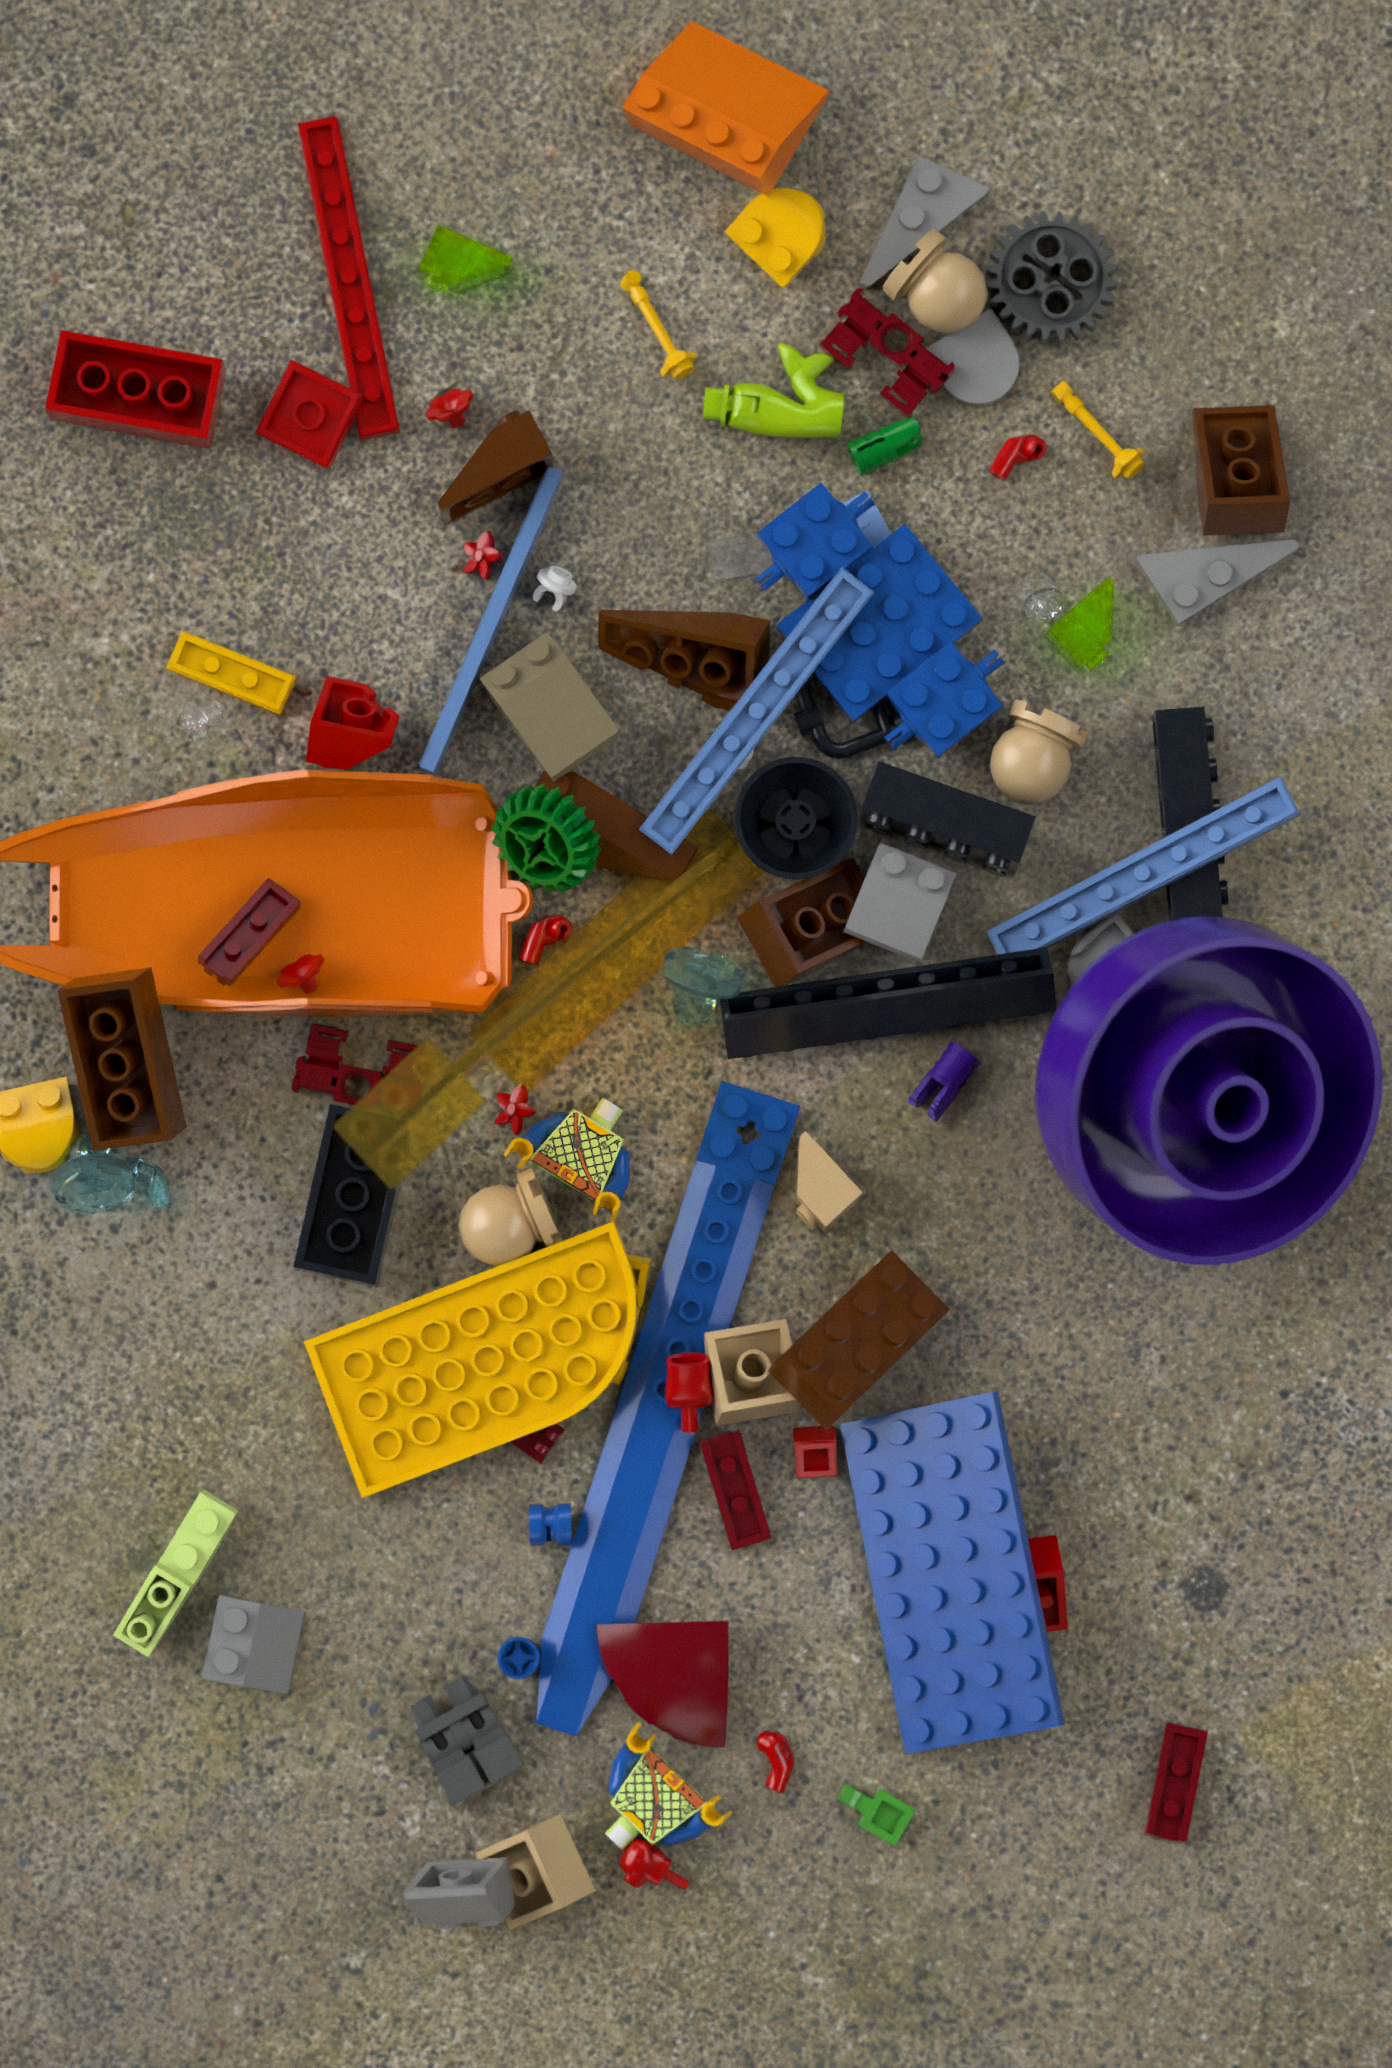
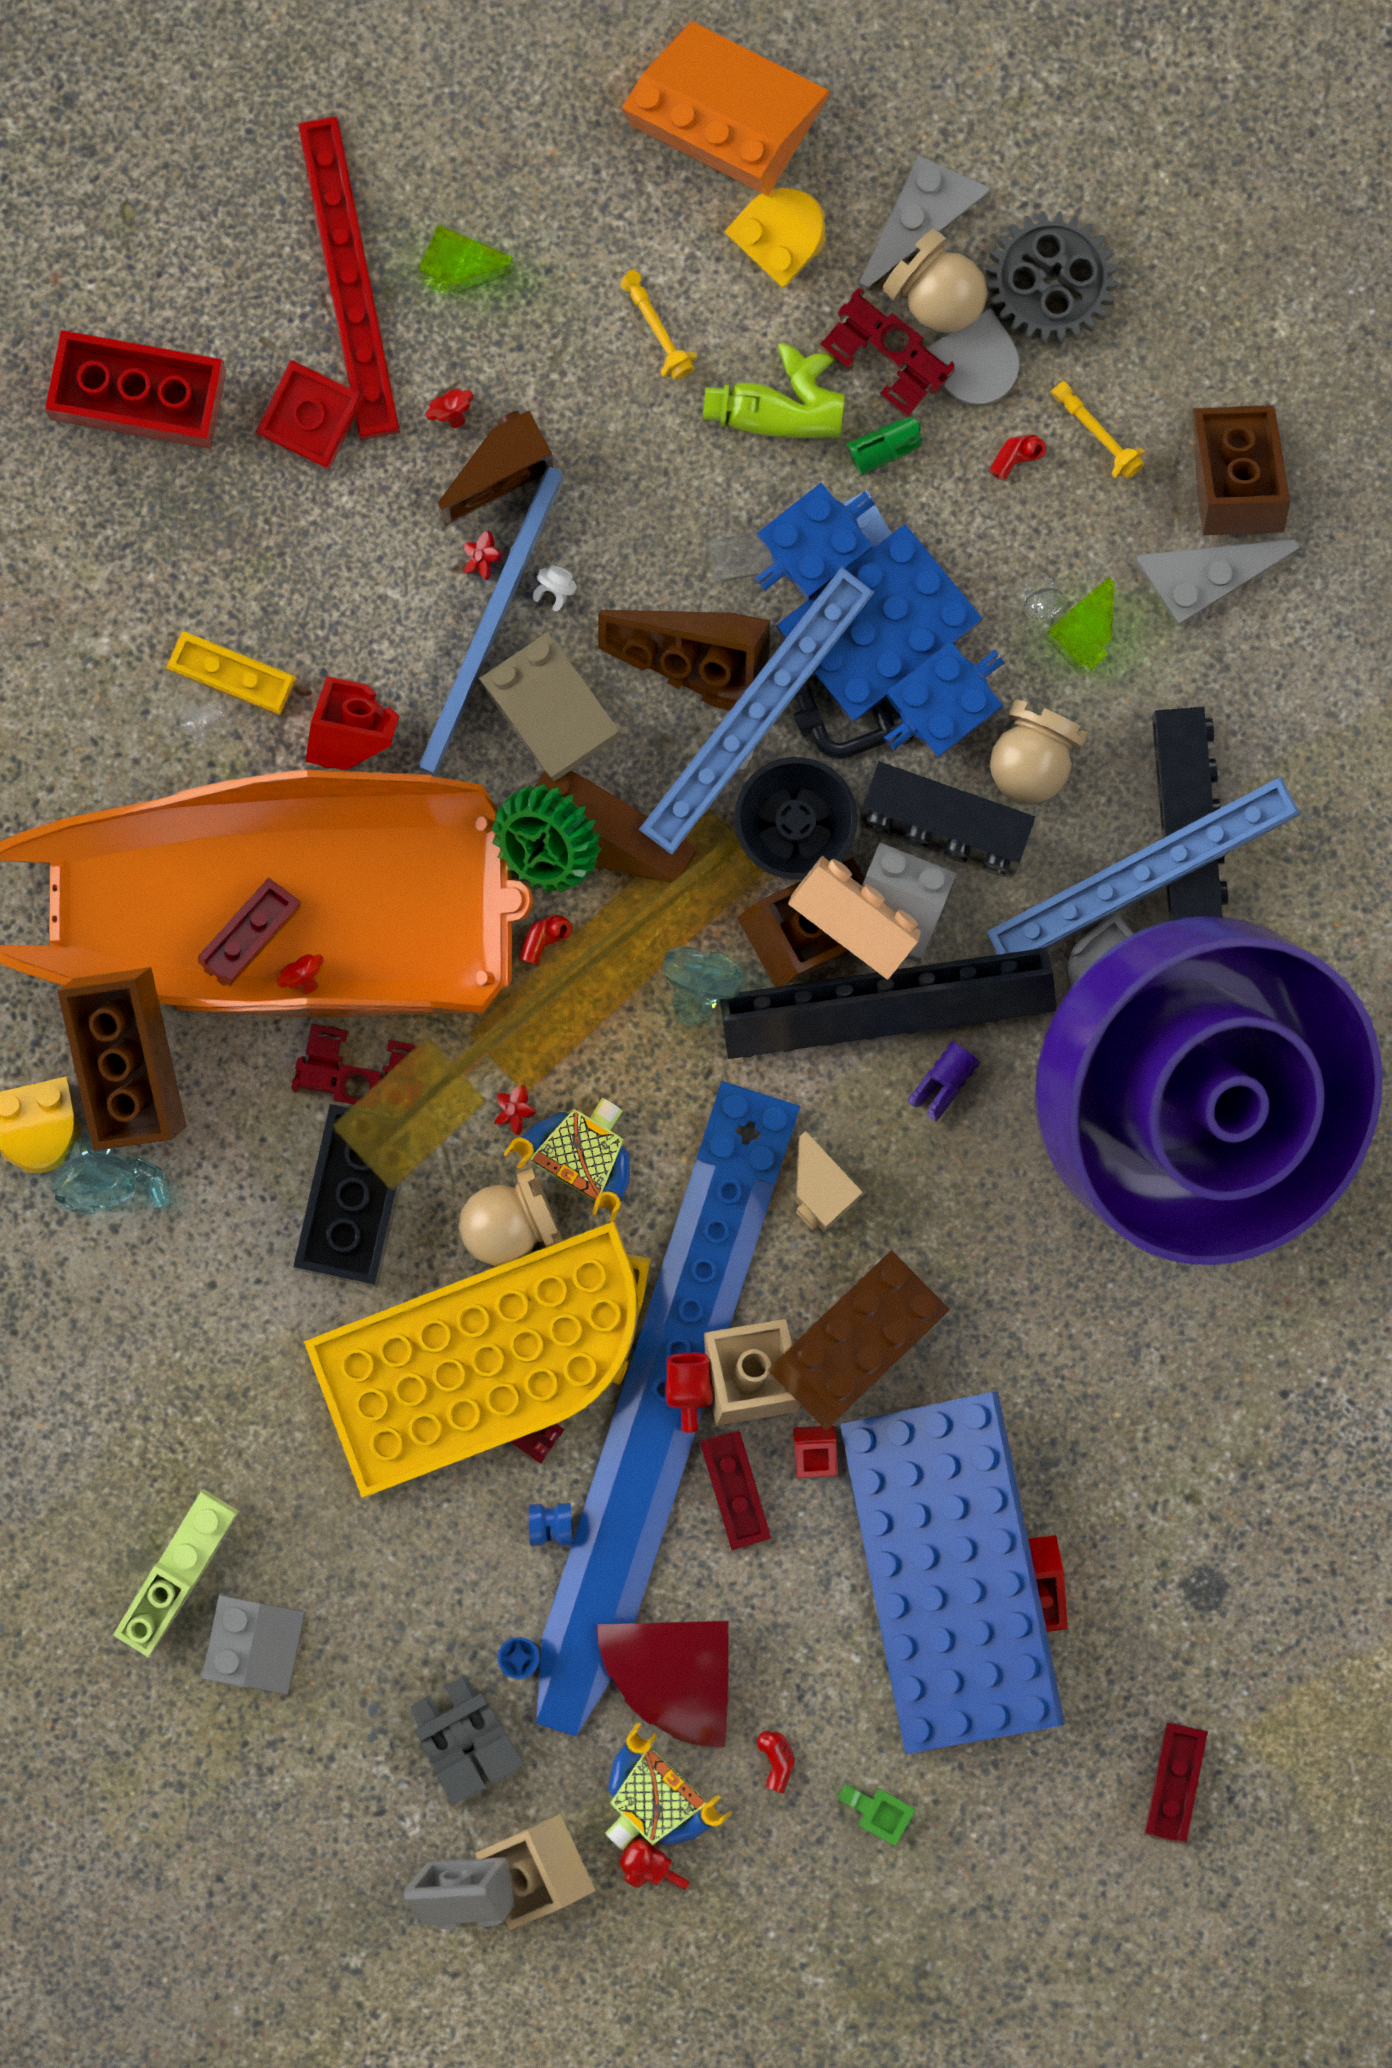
(855, 916): none -> light nougat brick

